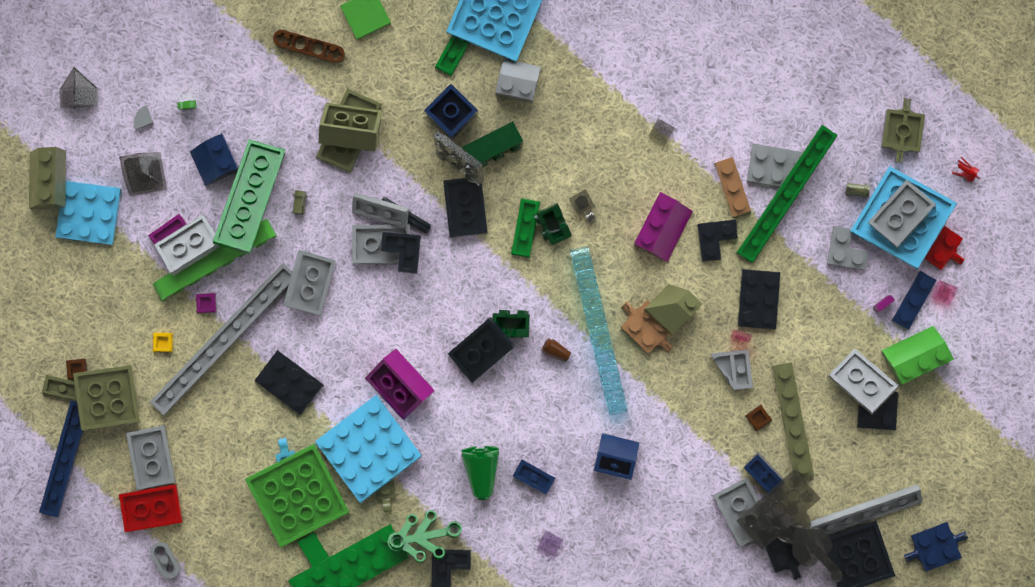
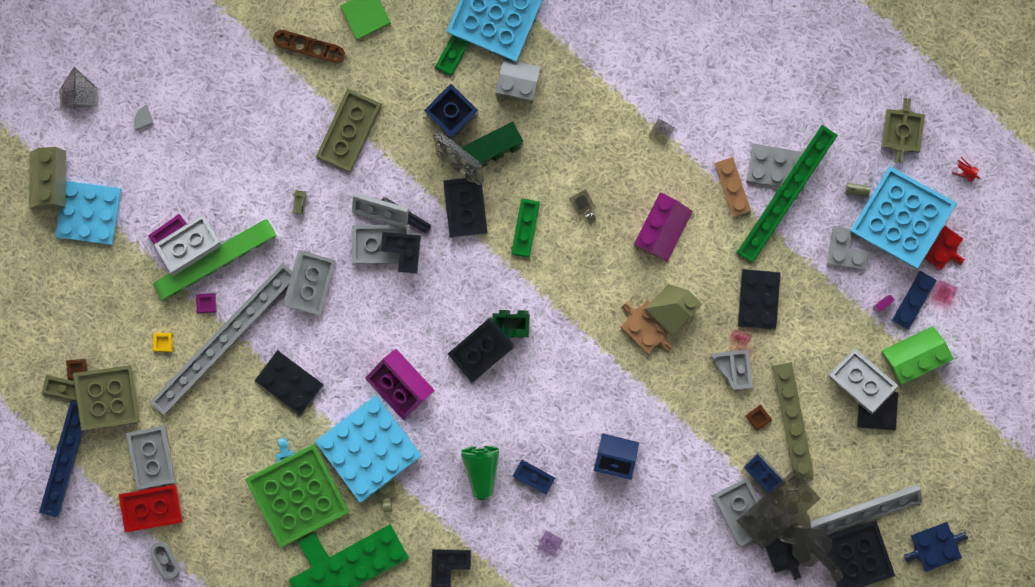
(143, 173): clear smoke slope -> none
(185, 105): bright green tile -> none
(214, 159): dark blue slope -> none
(249, 197): plate -> none
(350, 127): olive slope -> none
(421, 537): plant -> none
(553, 224): dark green cylinder -> none
(555, 350): reddish brown cone -> none
(598, 330): clear light blue beam -> none
(711, 234): black plate -> none
(902, 213): light grey plate -> none

